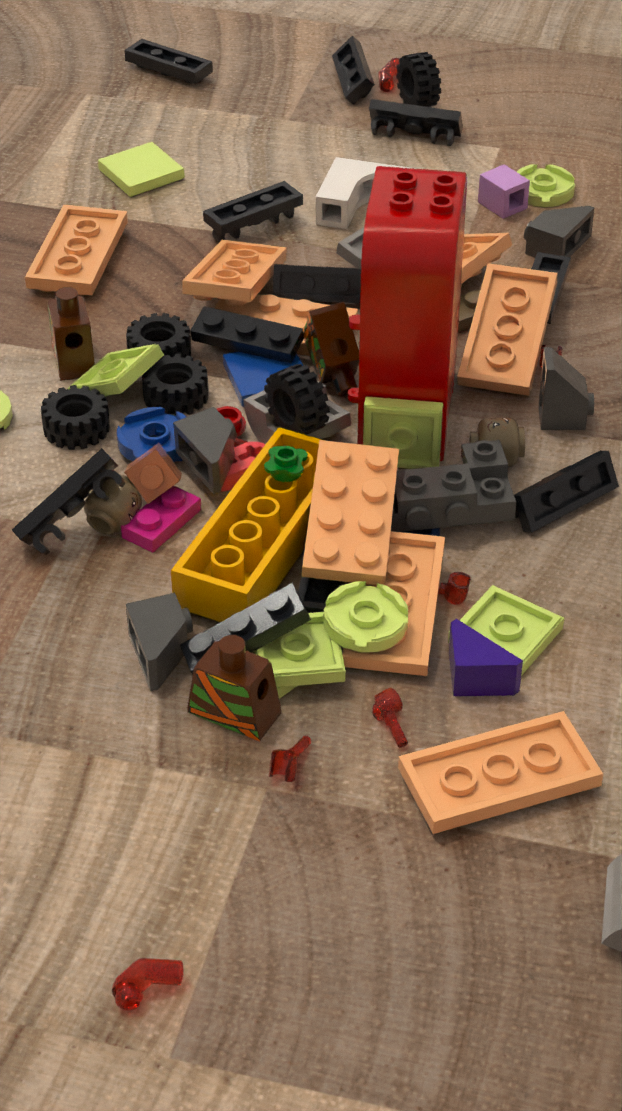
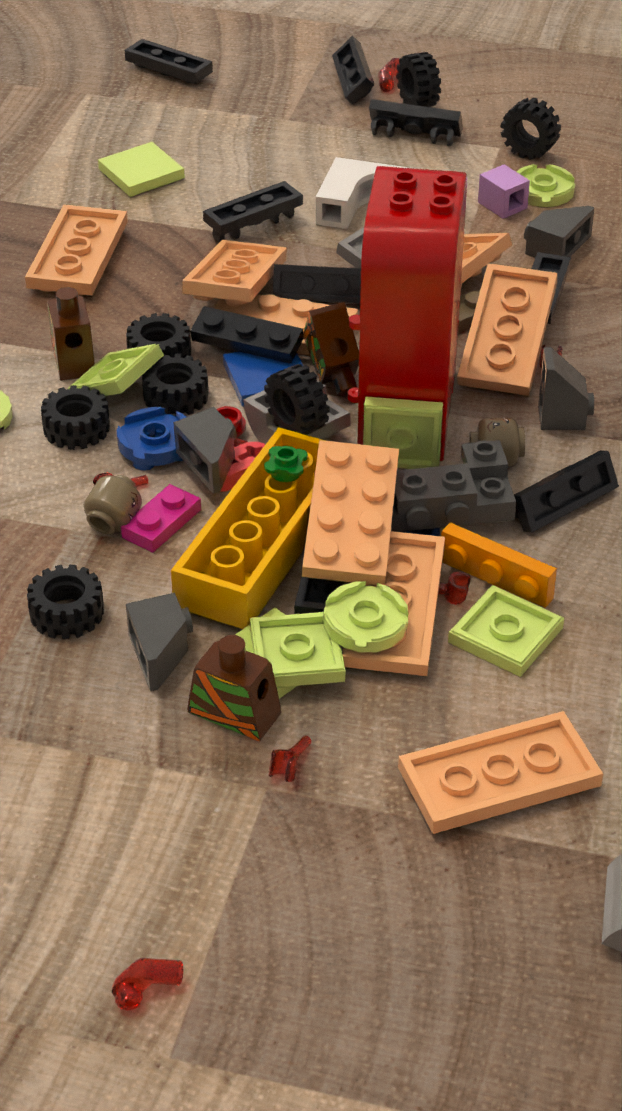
(67, 500): black plate -> none
(68, 617): none -> black tyre
(153, 473): nougat brick -> none
(256, 624): plate -> none
(385, 707): clear red hand -> none
(481, 665): dark purple slope -> none
(499, 565): none -> light orange plate
(541, 118): none -> black tyre

